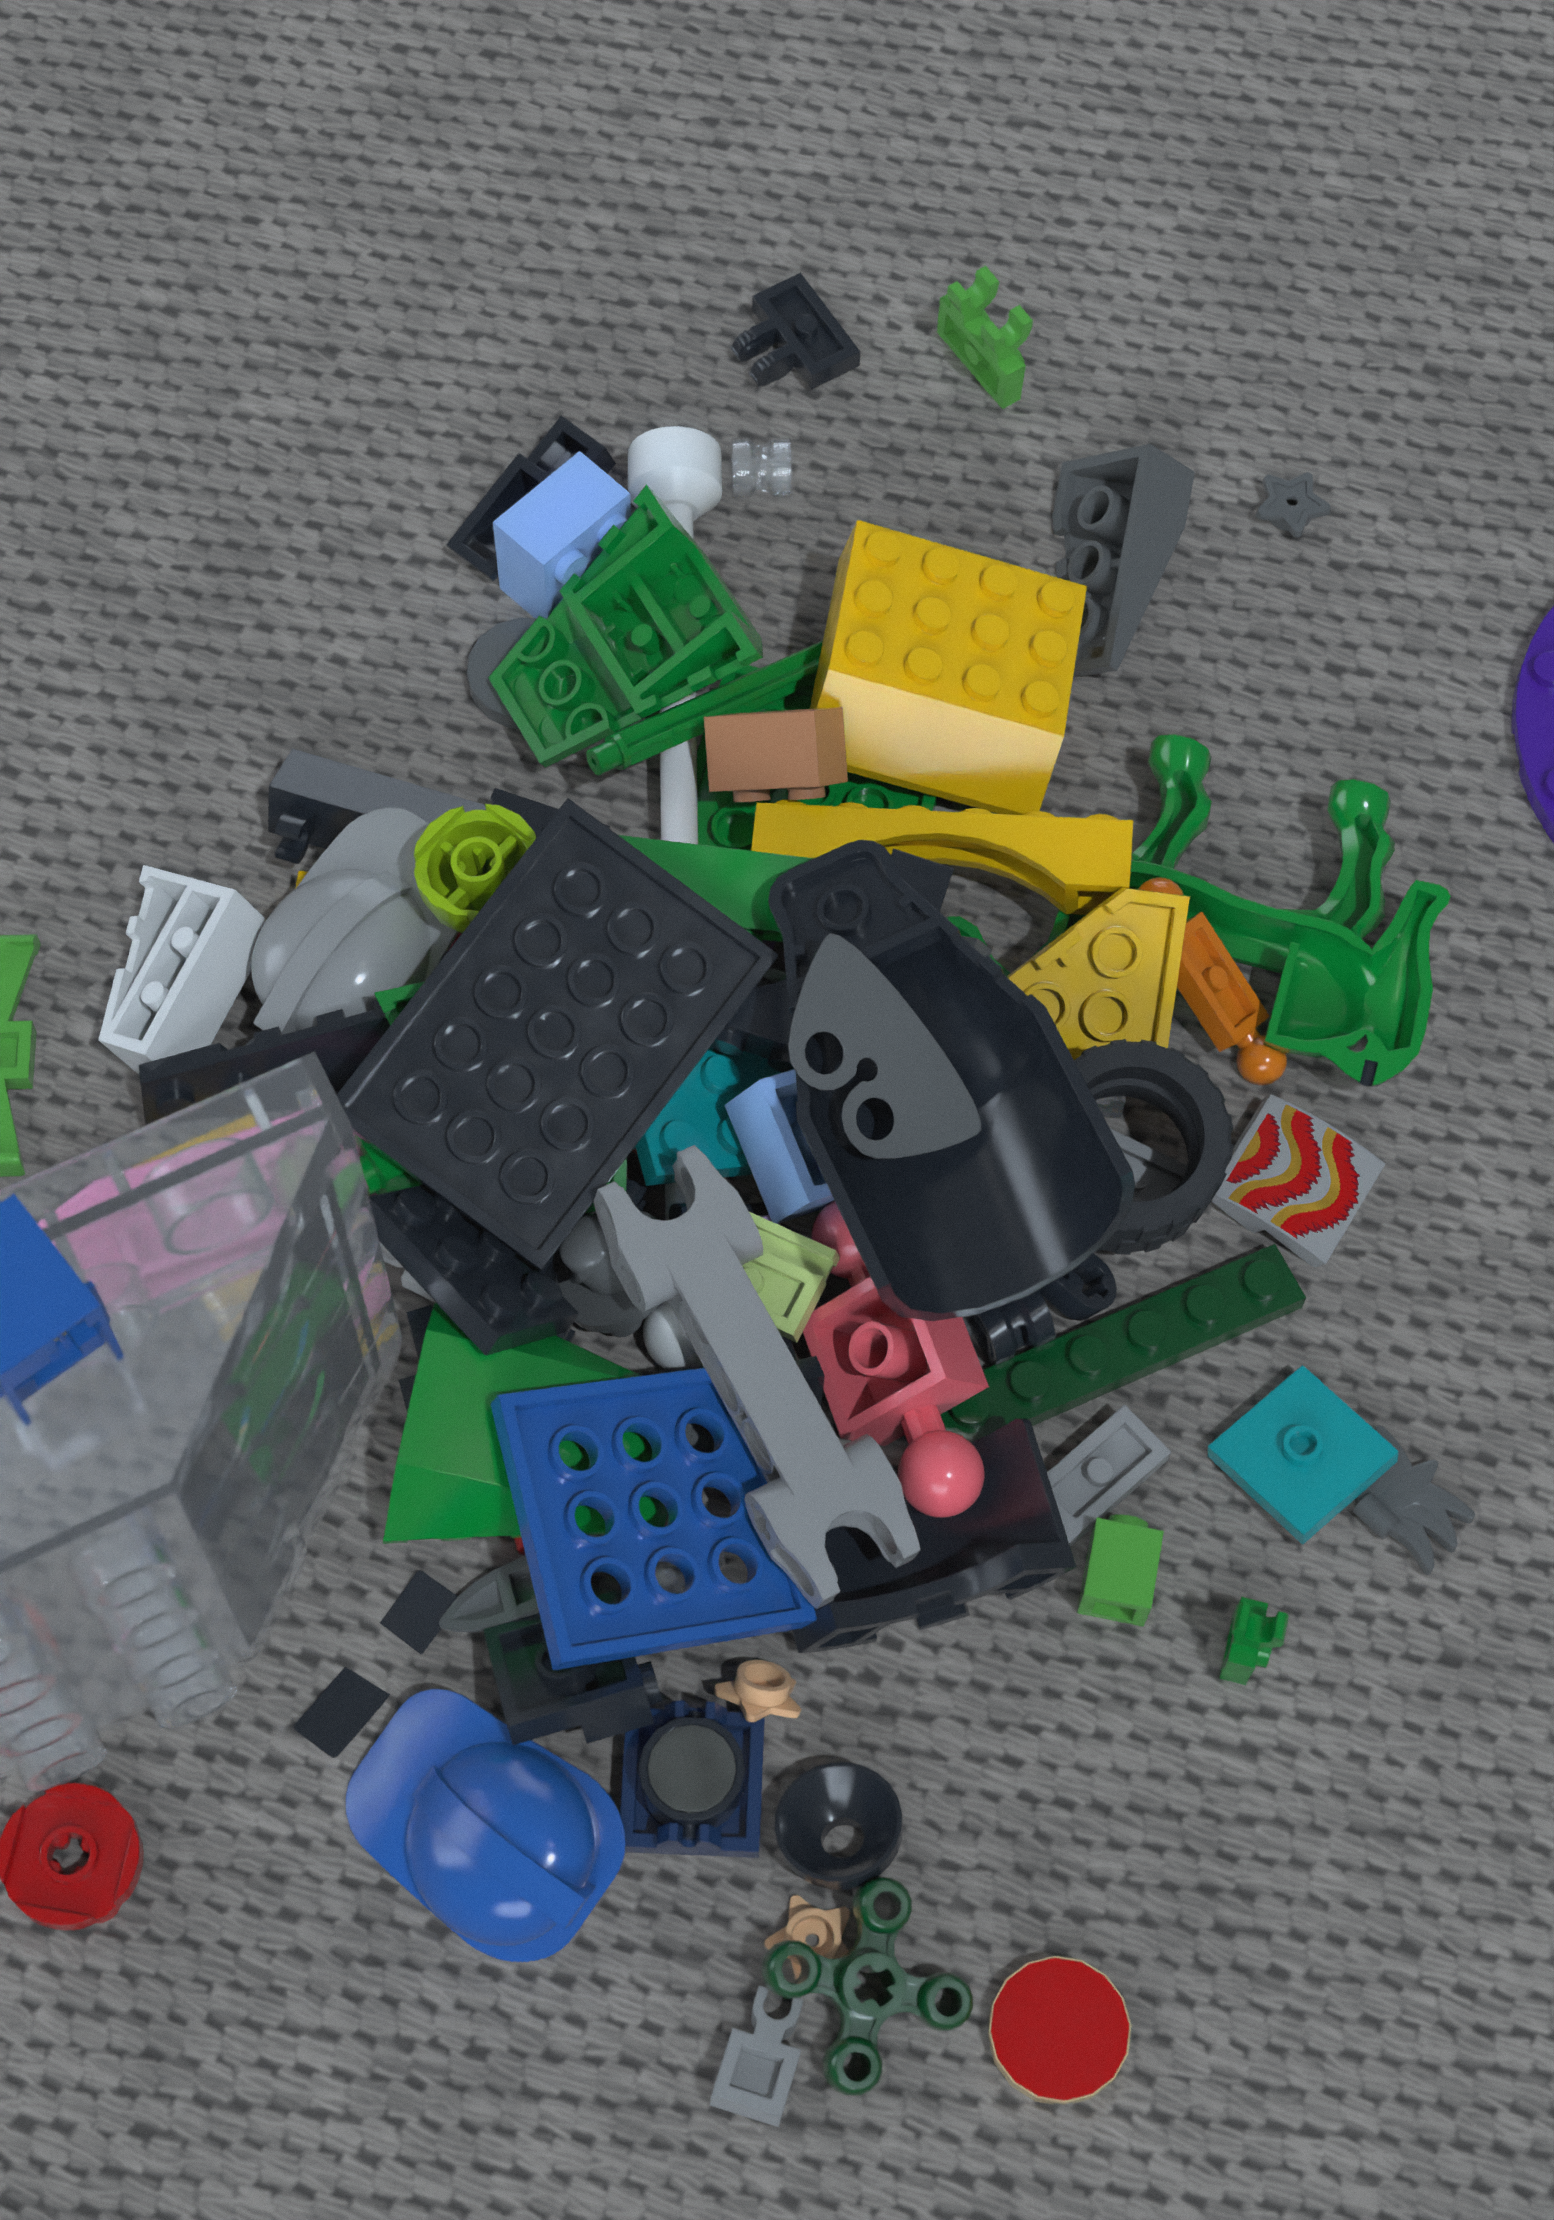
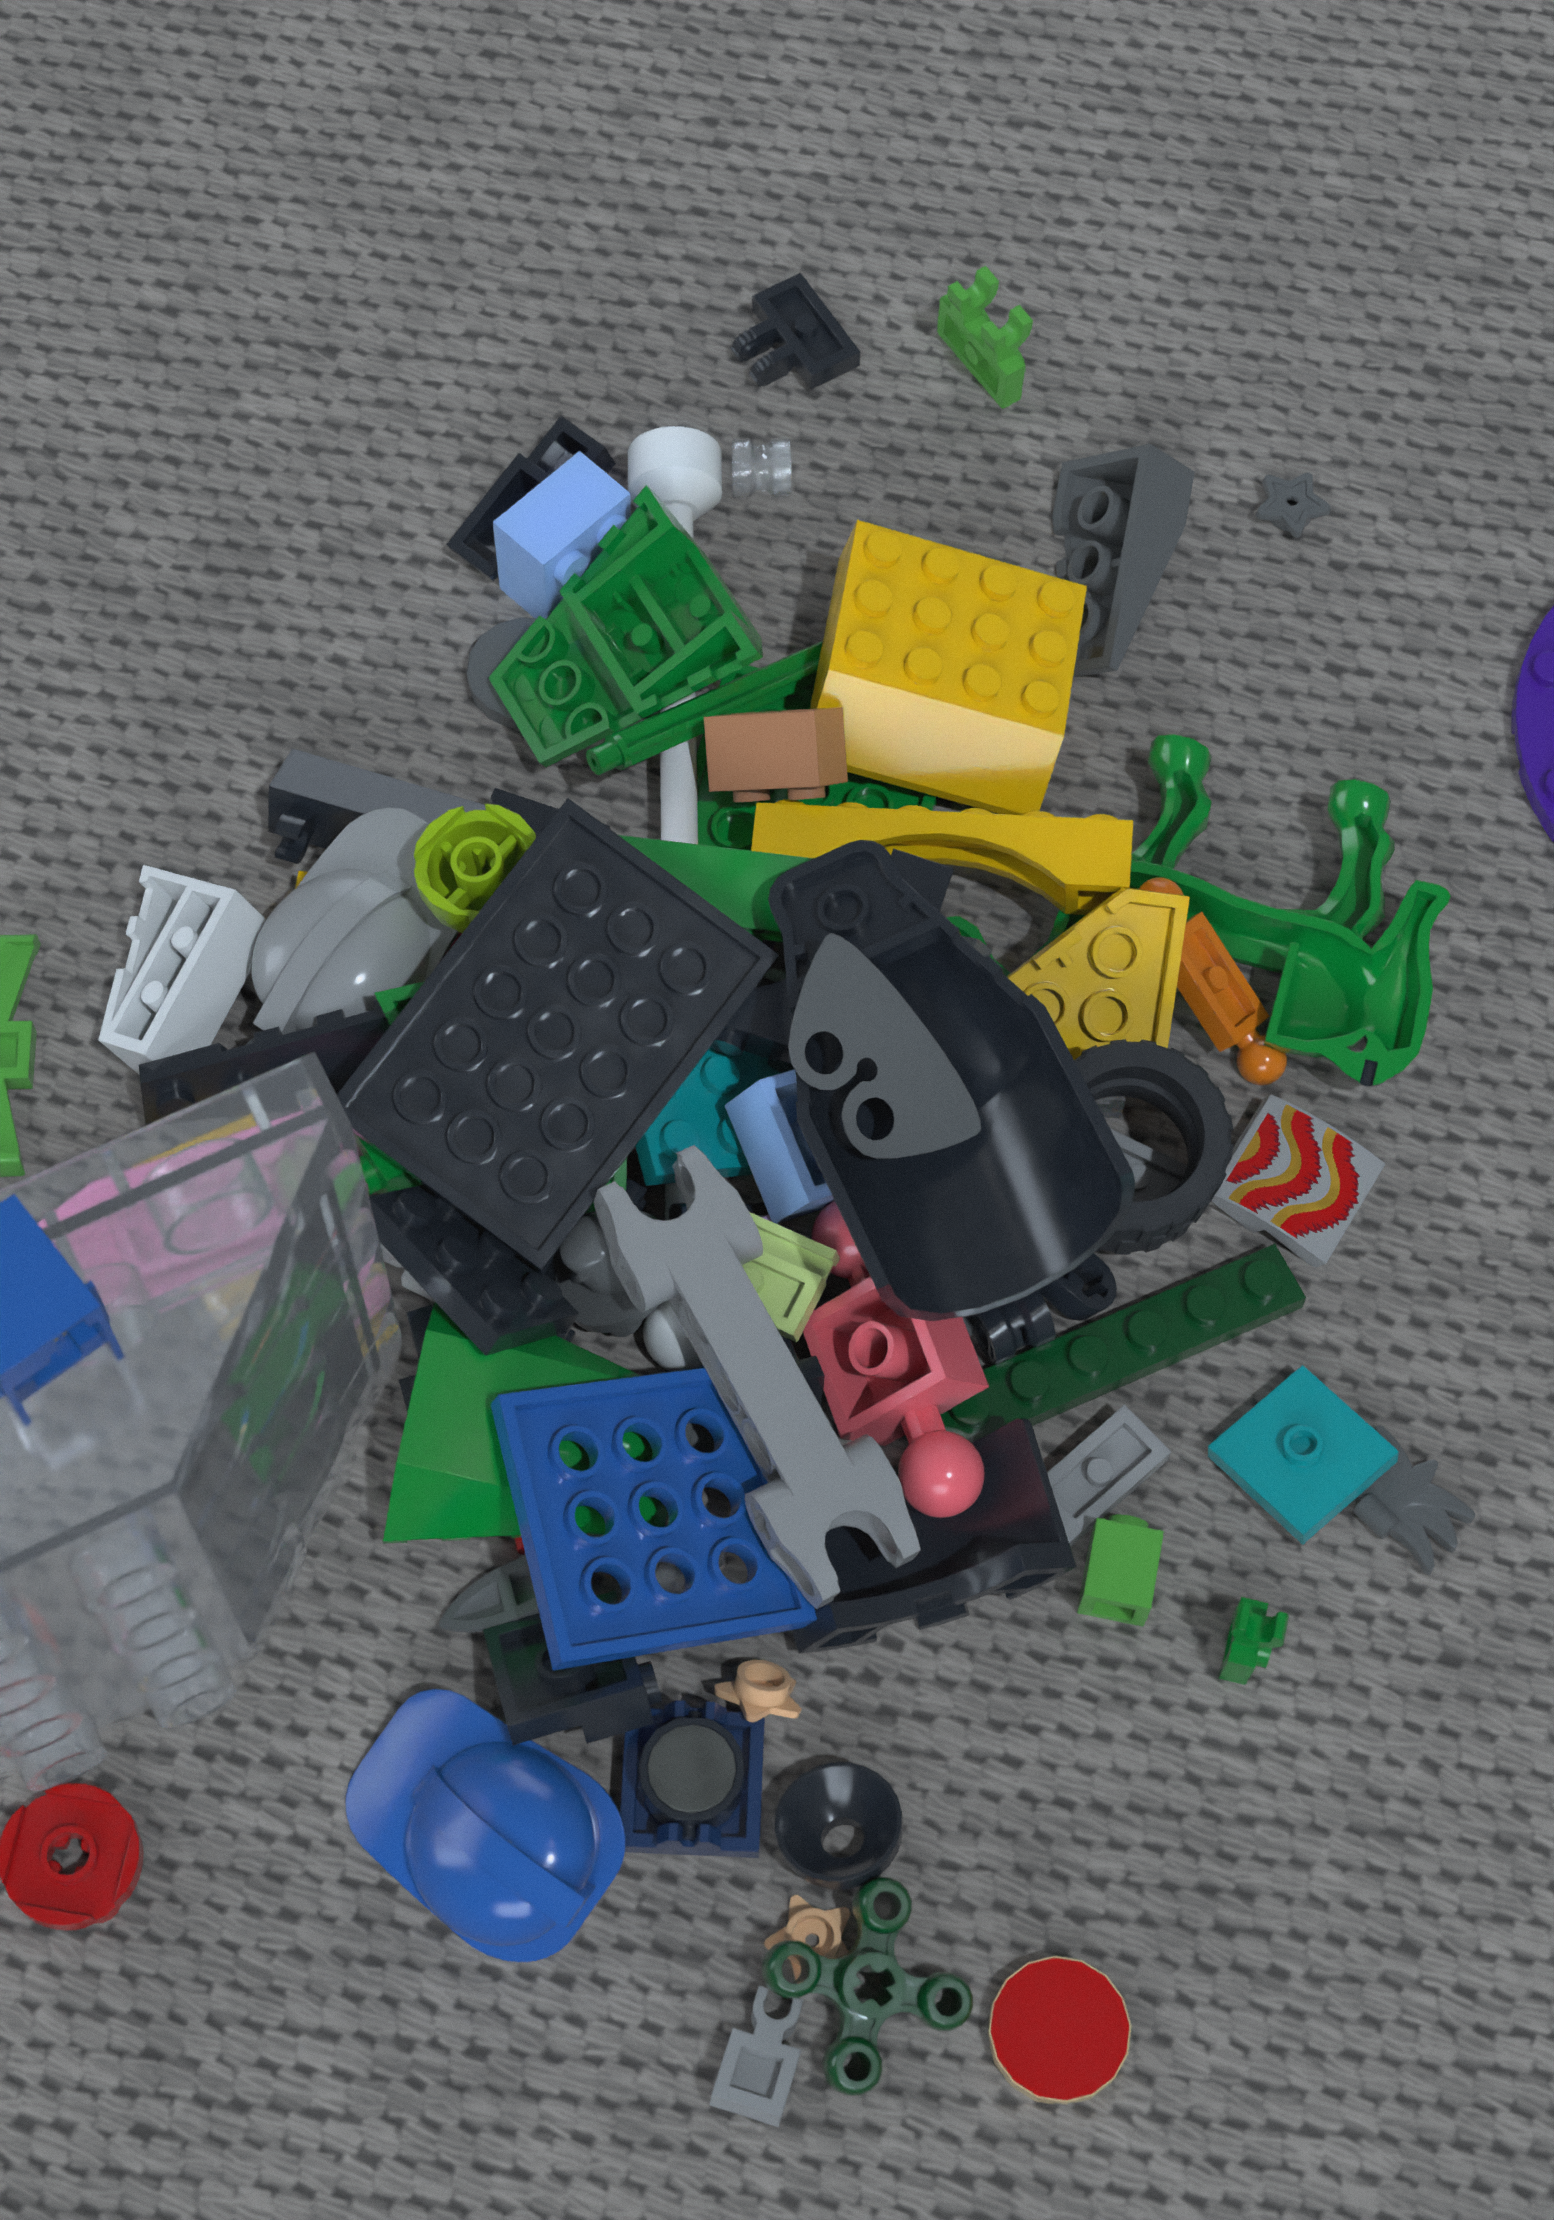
(354, 1700): black sticker -> none

